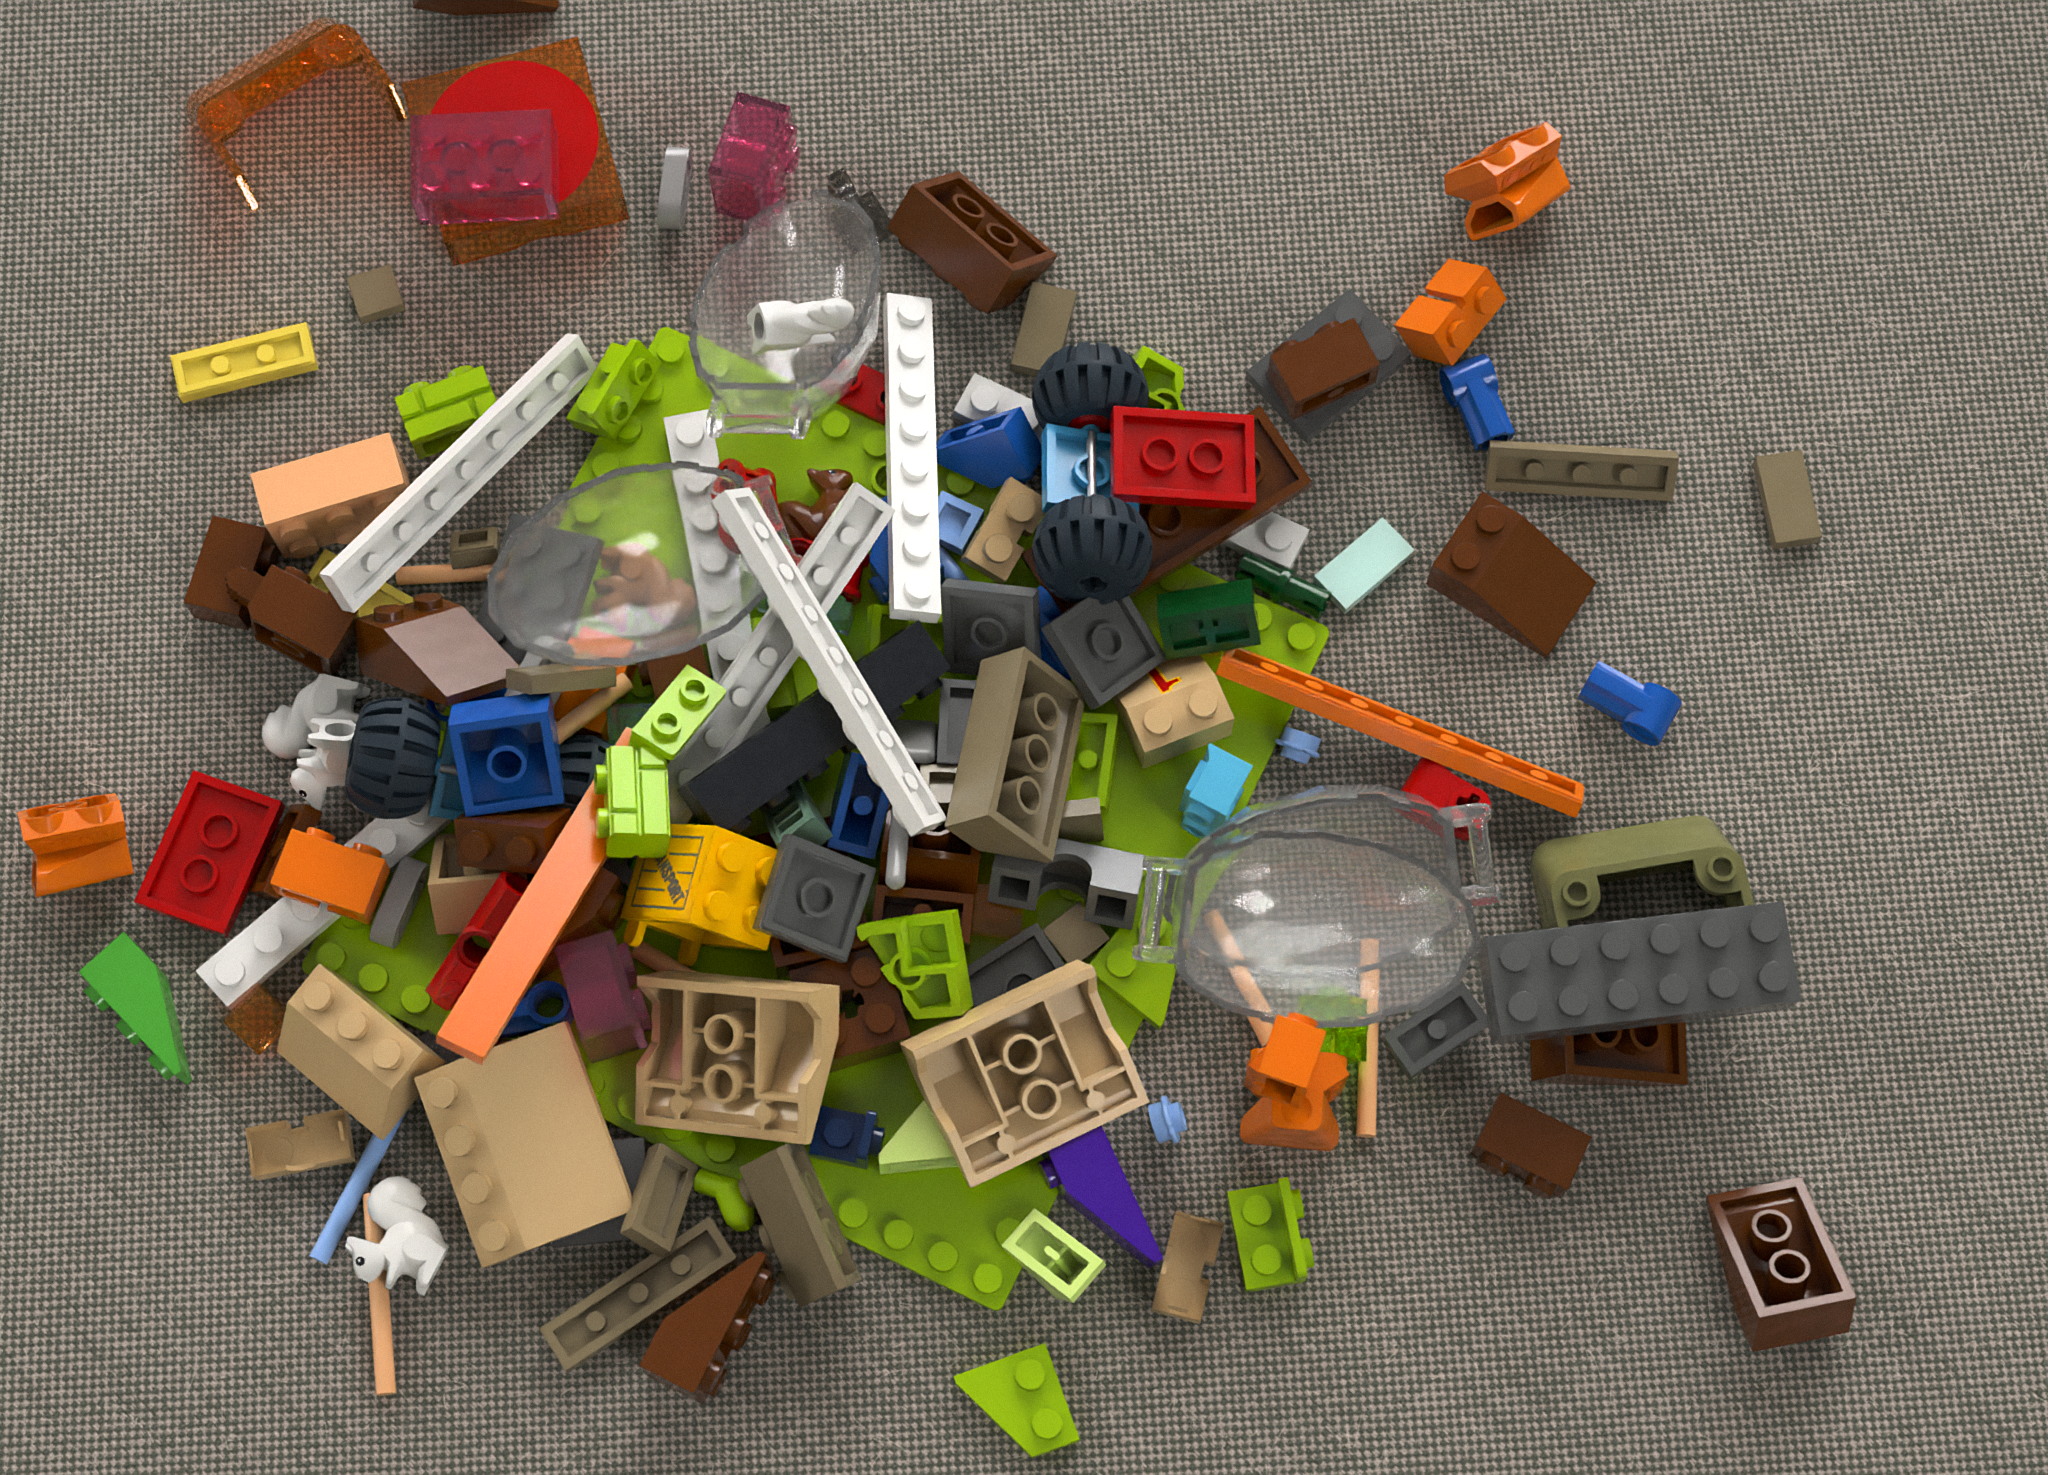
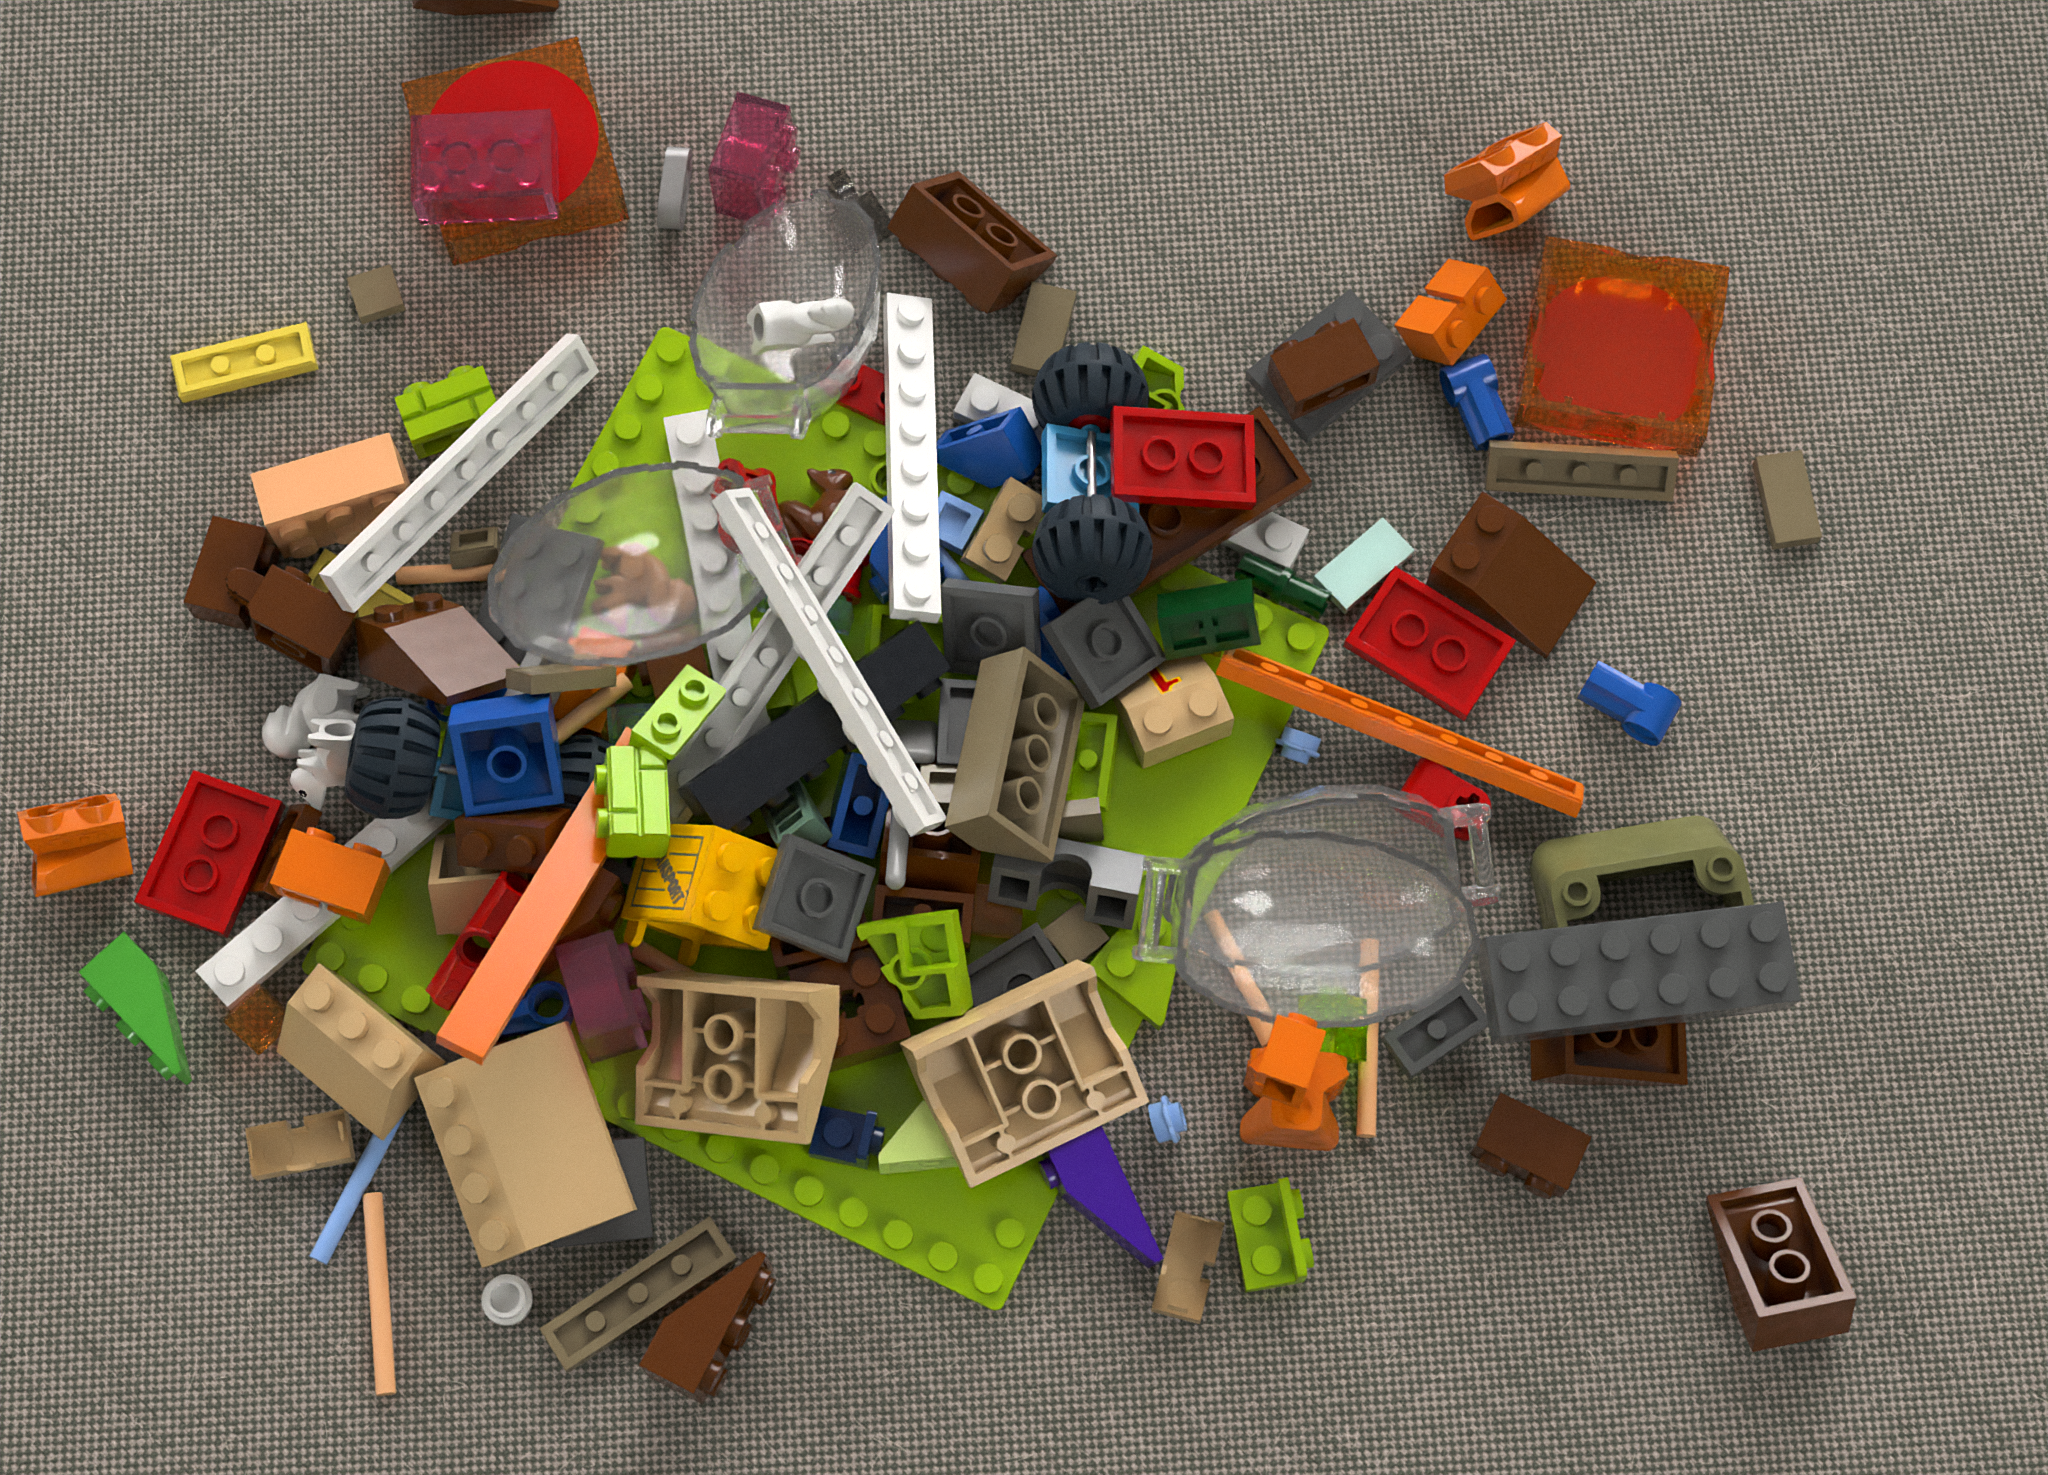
(225, 103): clear orange windscreen -> none
(399, 902): light grey beam -> none
(411, 1238): white animal -> none
(507, 1299): none -> white plate
(614, 389): lime bracket -> none
(659, 1199): dark tan tile -> none
(728, 1196): lime arm -> none
(798, 1224): dark tan slope -> none
(1023, 1400): lime wing -> none
(1053, 1257): yellowish green slope -> none
(1212, 791): medium azure window -> none
(1429, 643): none -> red plate
(1621, 347): none -> clear orange tile

